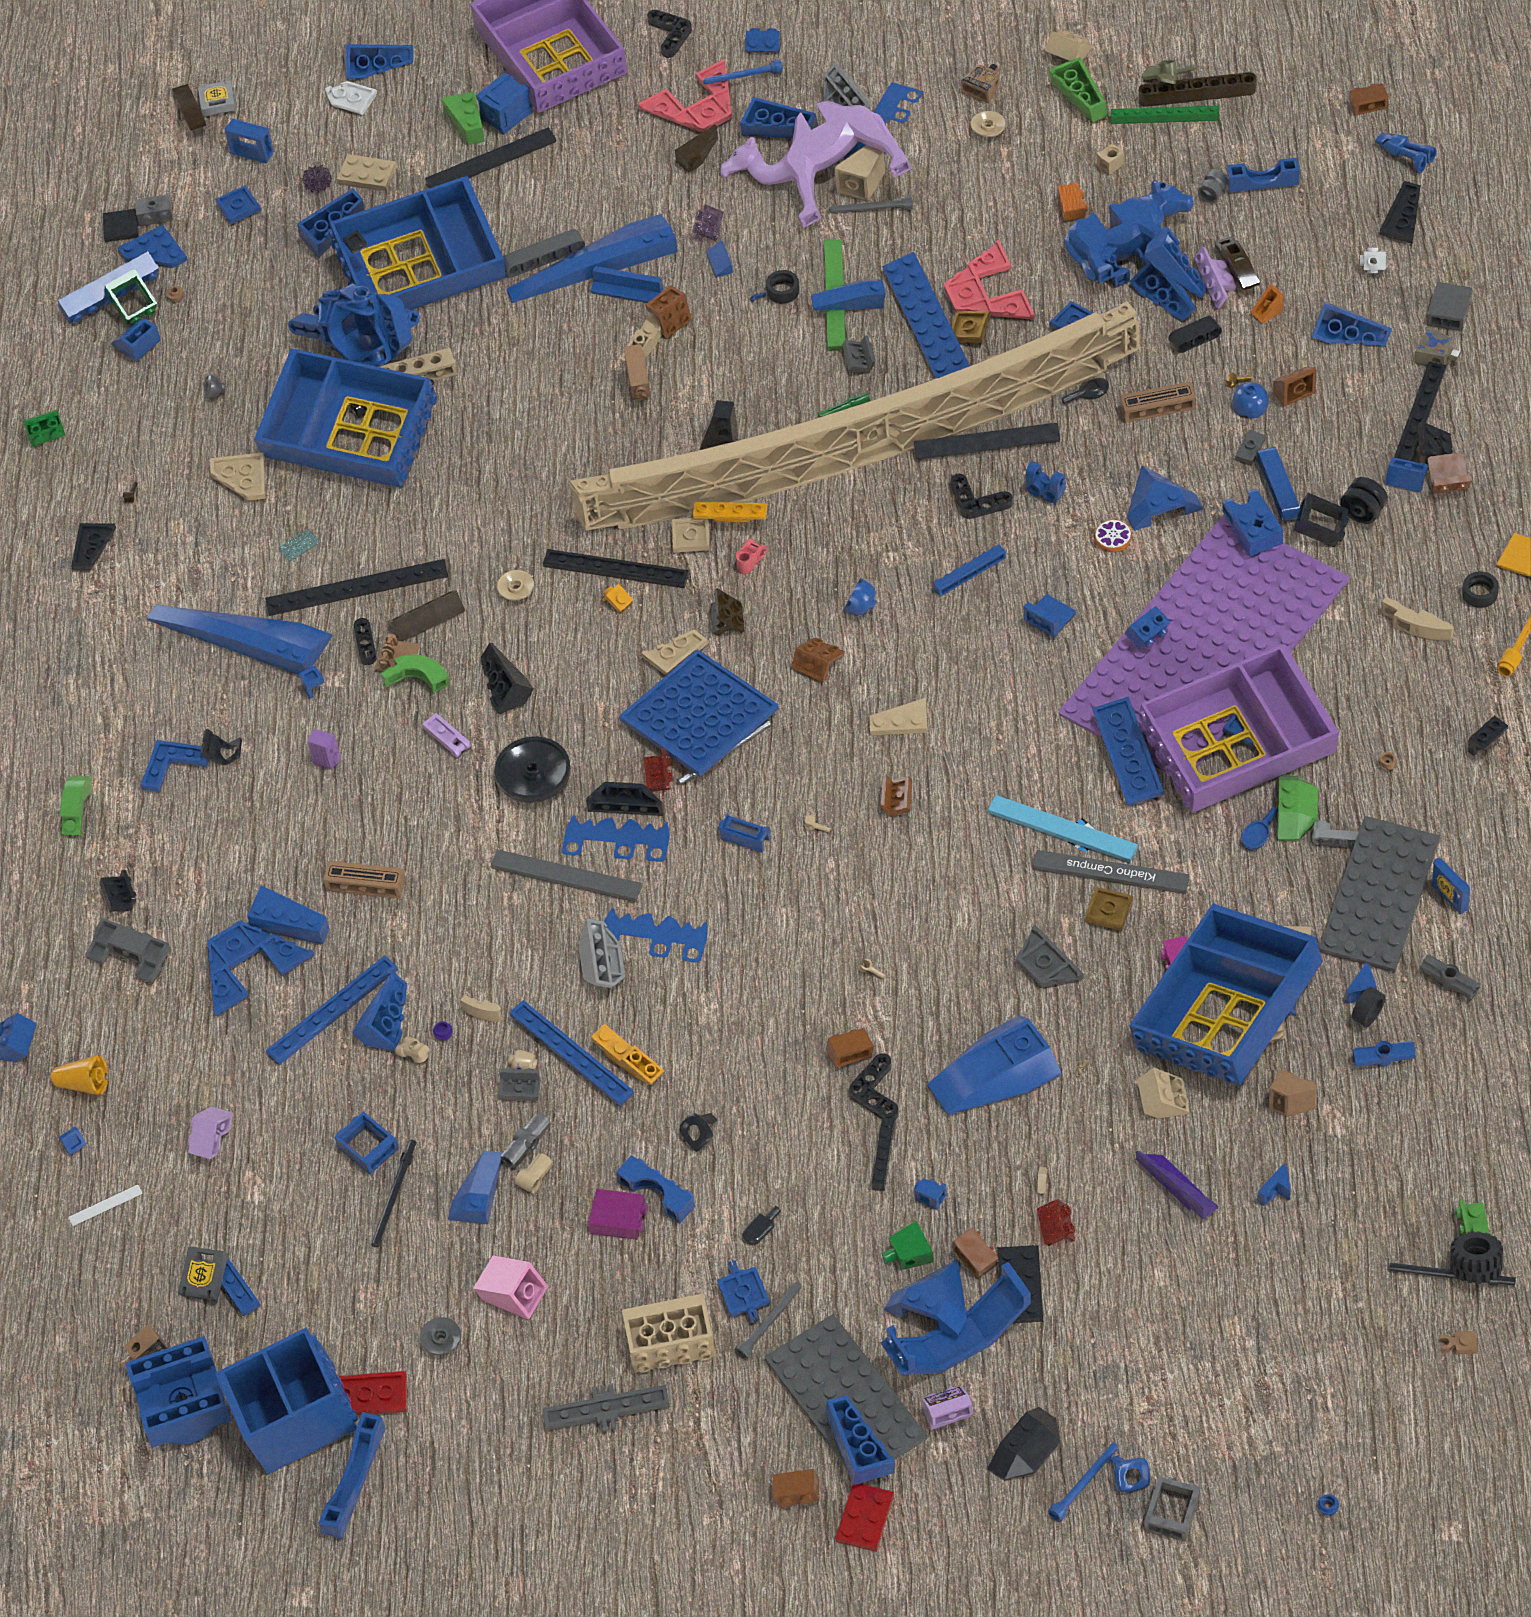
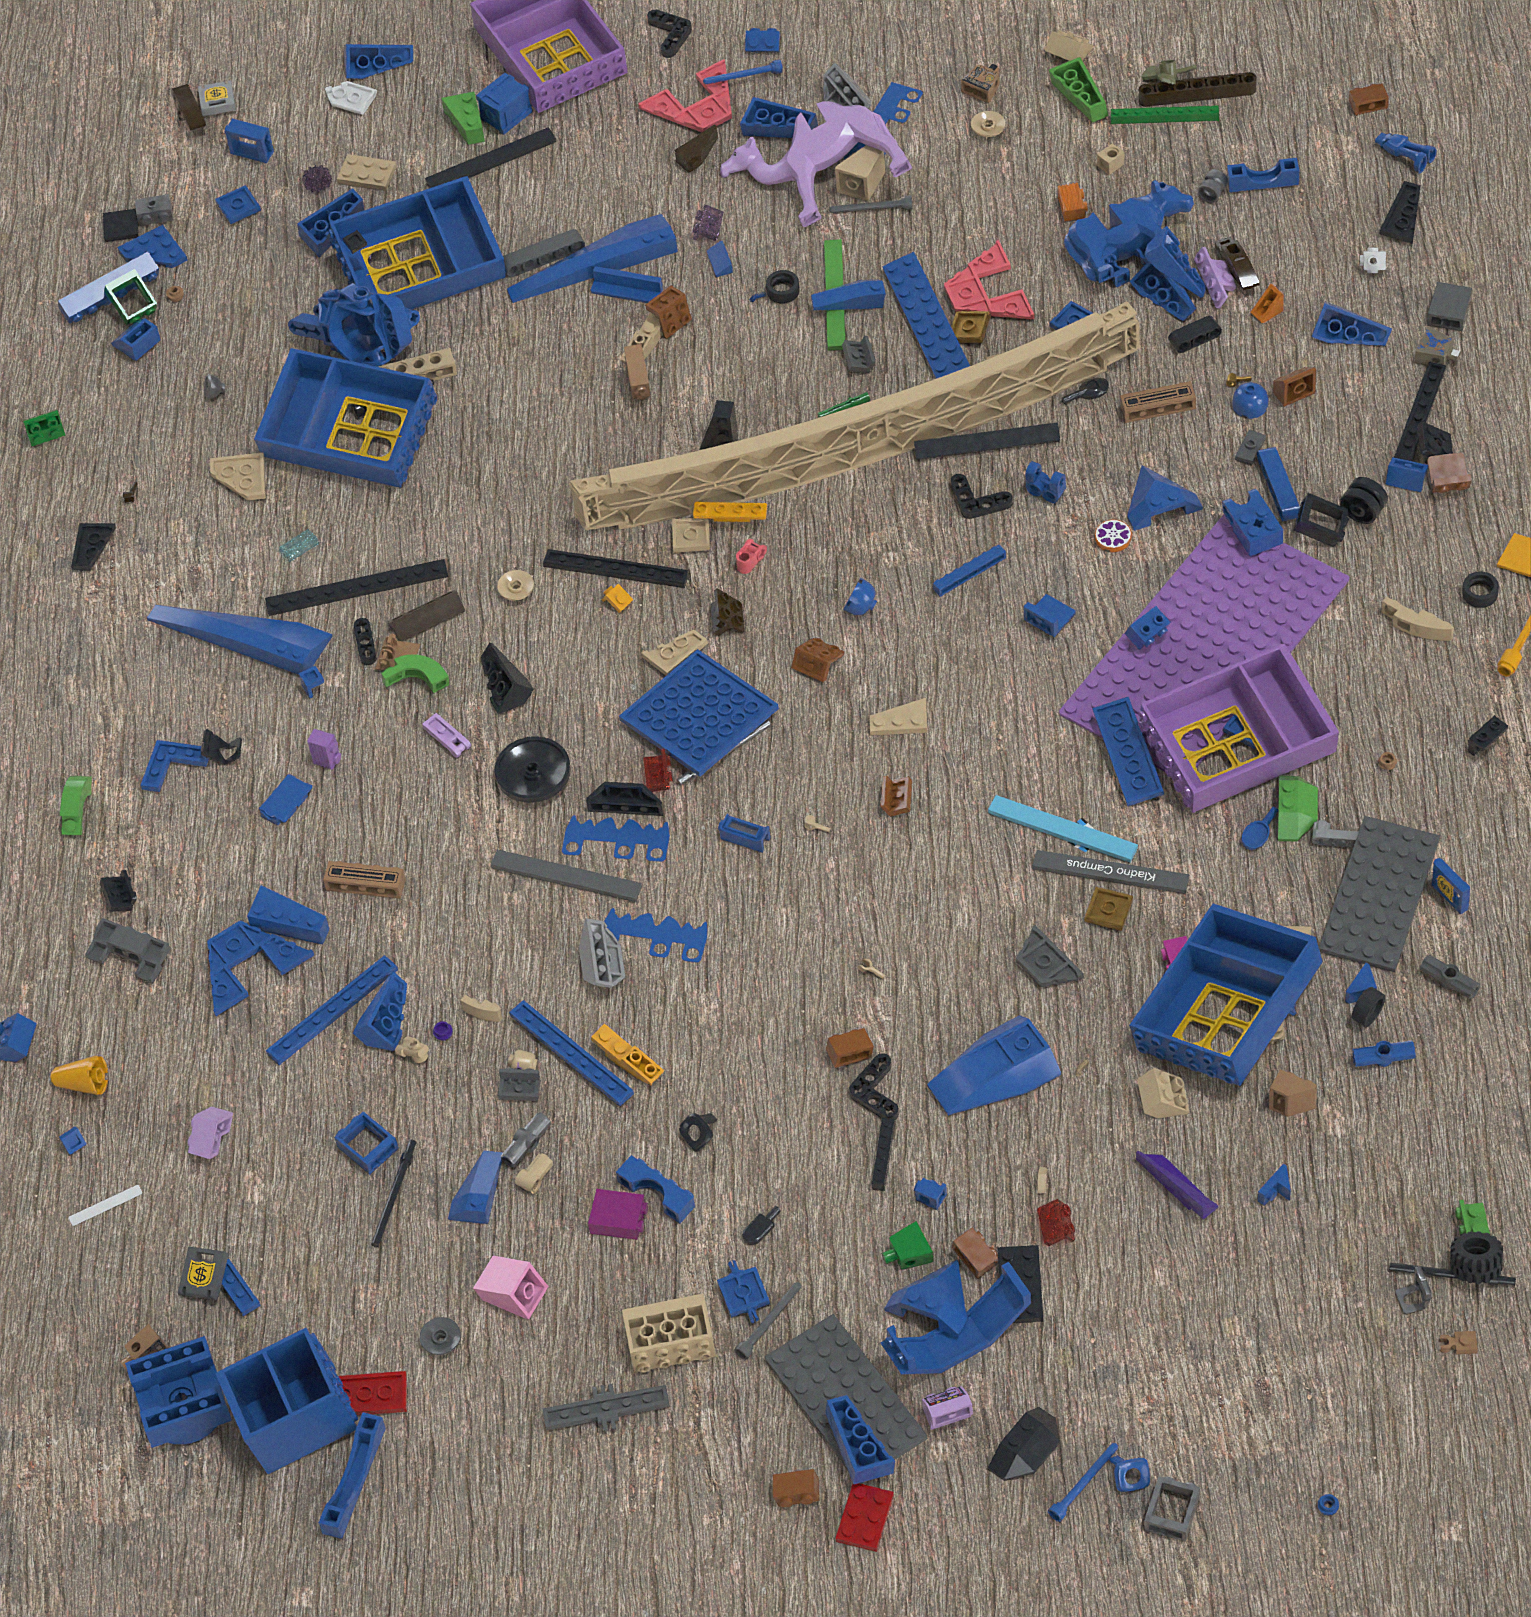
(285, 799): none -> blue piece
(1419, 1284): none -> flat silver piece

